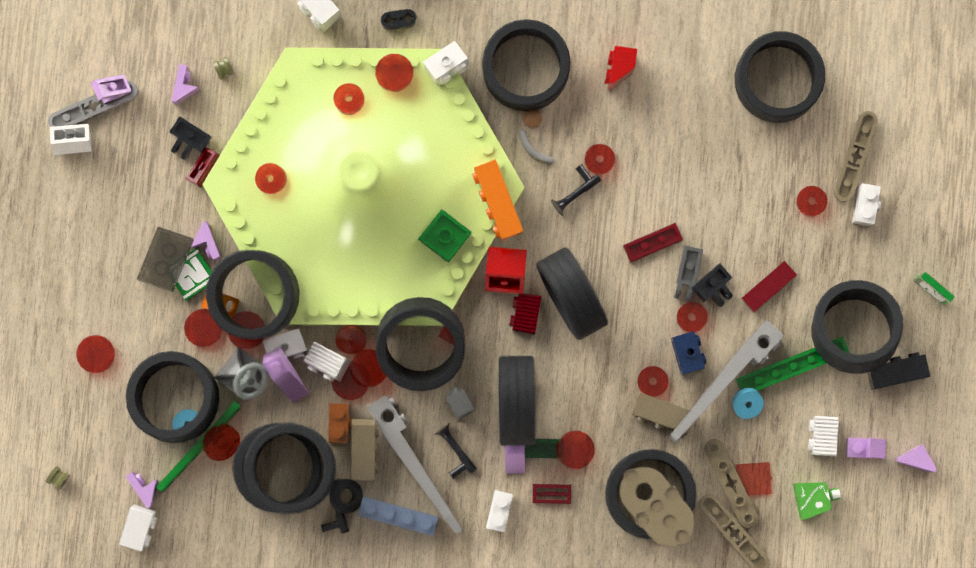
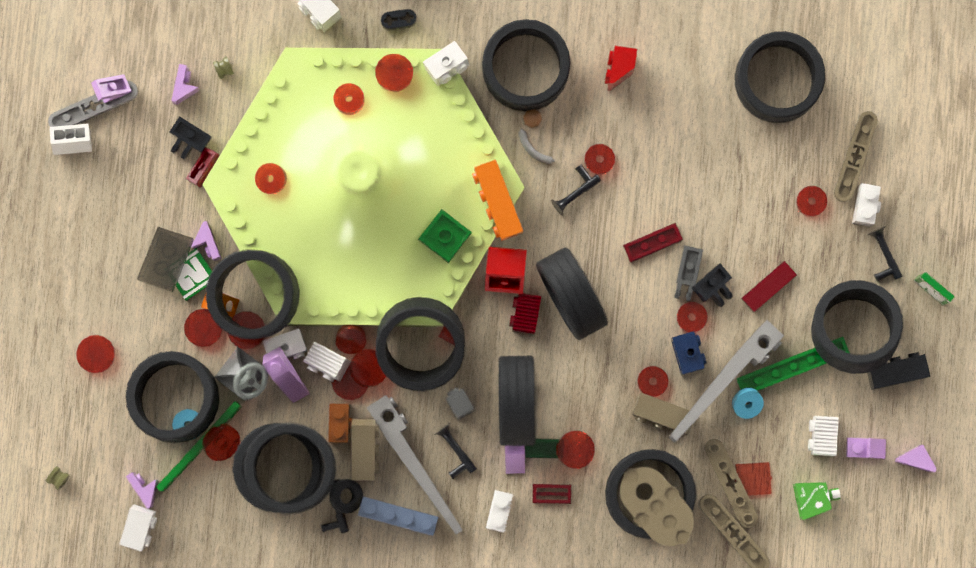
(893, 267): none -> black piece

